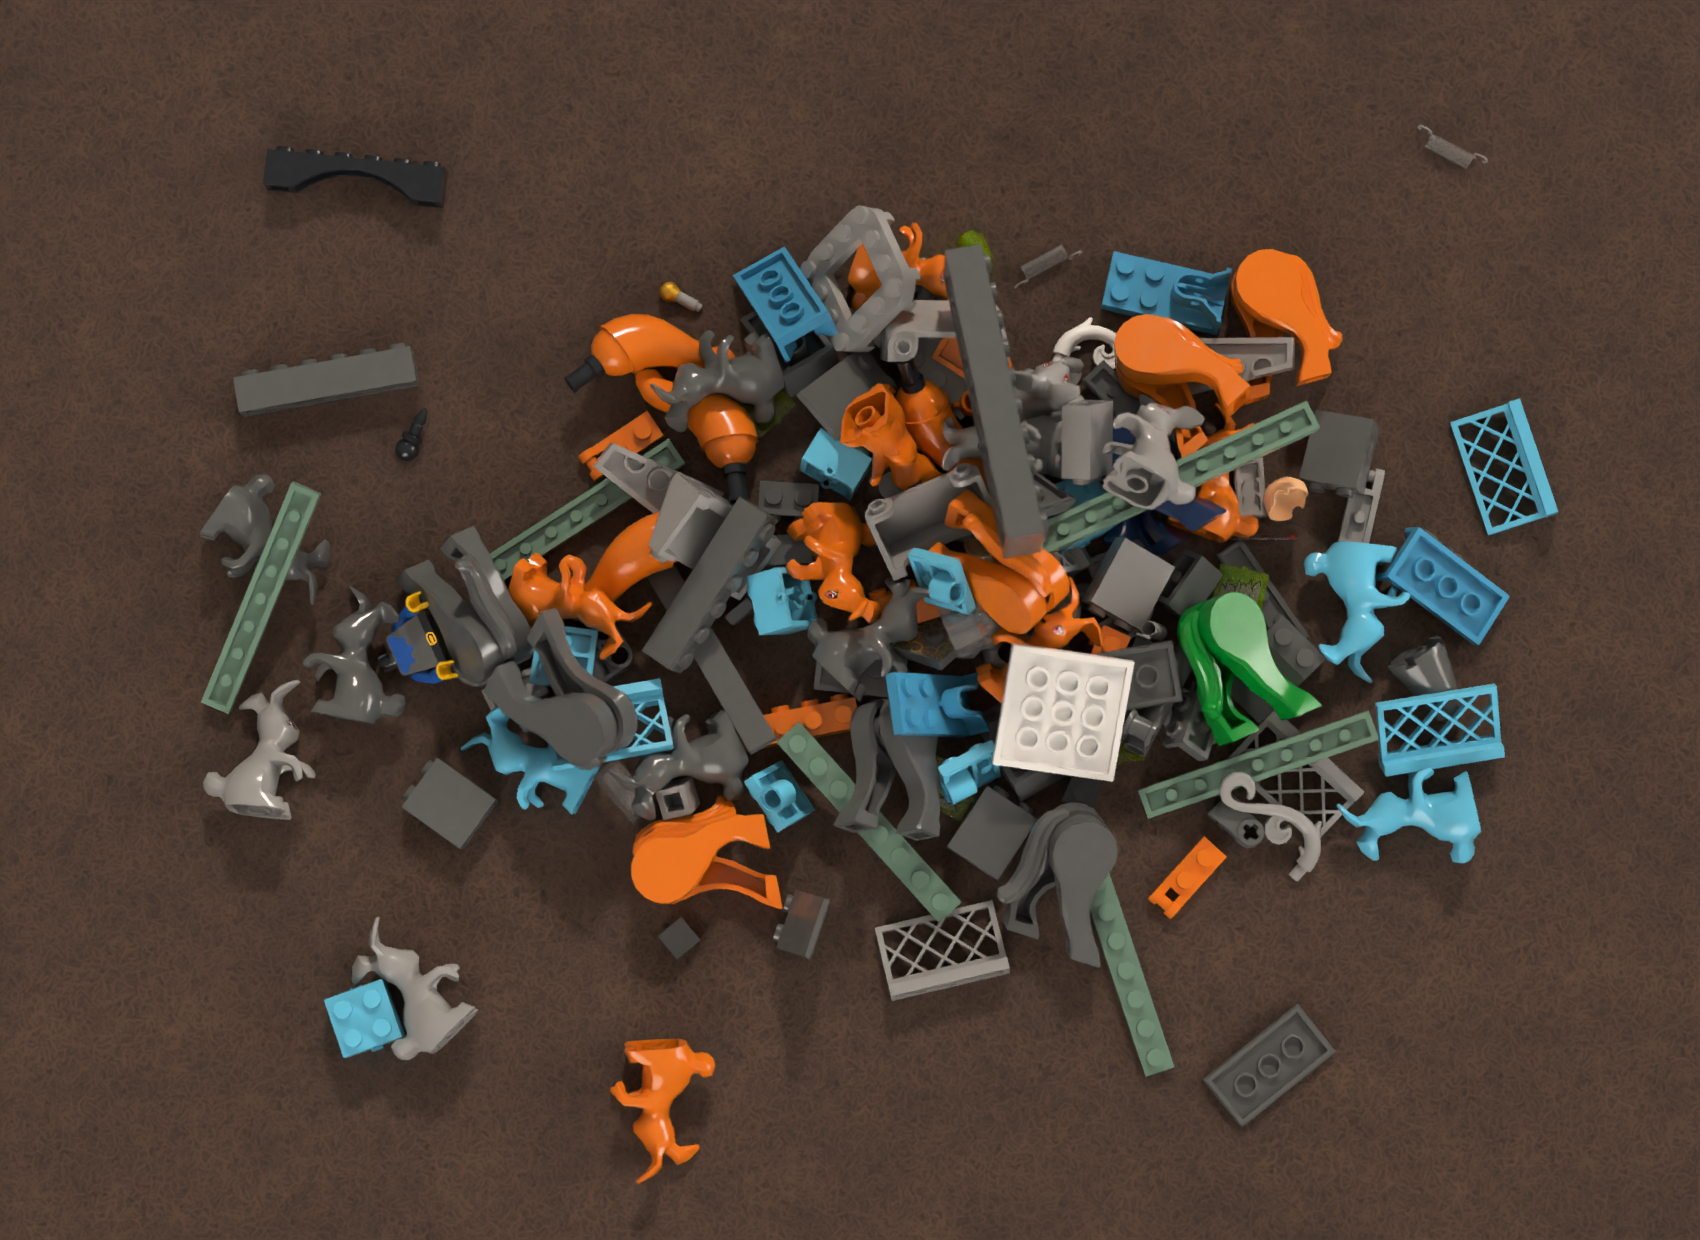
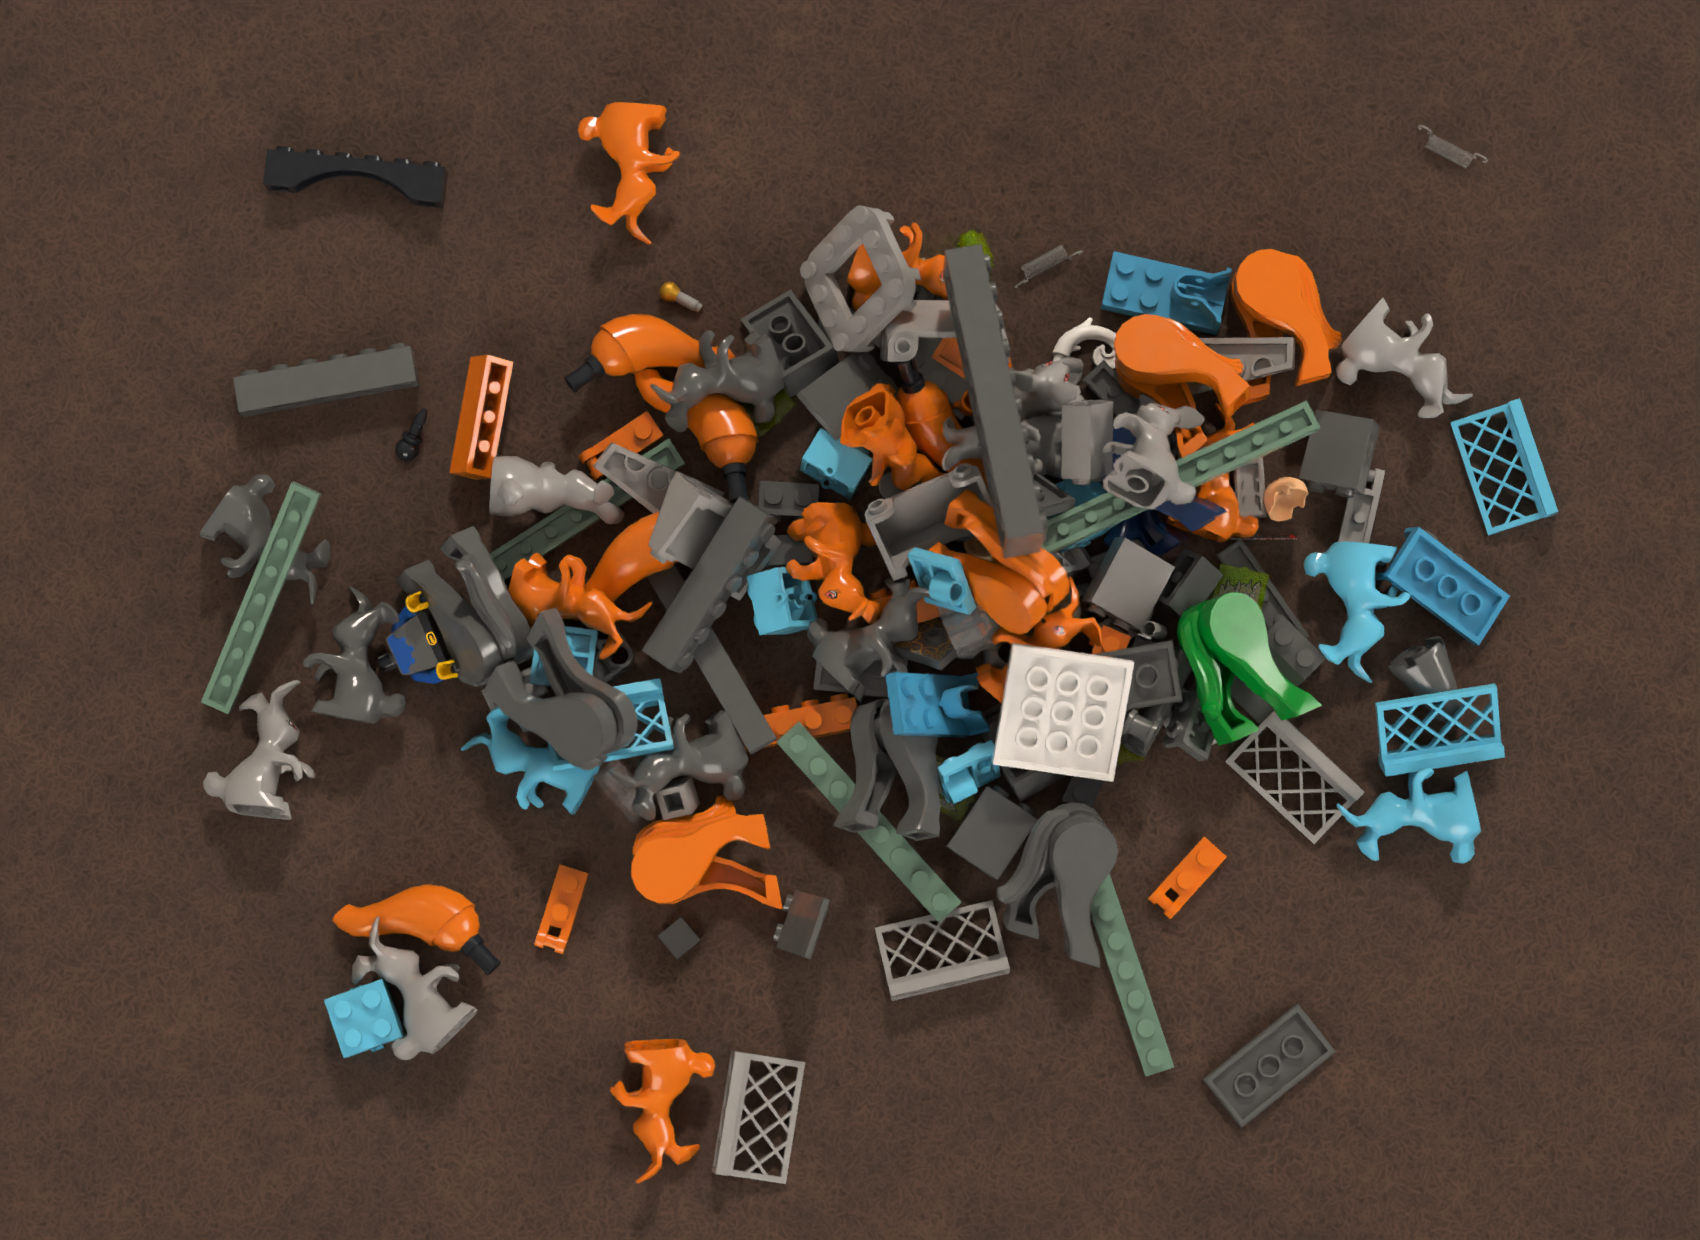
(427, 912): none -> orange animal
(448, 803): dark grey brick -> none
(481, 417): none -> orange brick
(524, 486): none -> light grey animal
(561, 908): none -> orange plate
(625, 137): none -> orange animal
(732, 1110): none -> light grey fence
(739, 613): dark grey tile -> none
(779, 796): medium azure plate -> none
(784, 300): dark azure plate -> none
(1233, 821): dark grey piece -> none
(1260, 763): sand green plate -> none
(1277, 813): light grey plant -> none
(1380, 349): none -> light grey animal

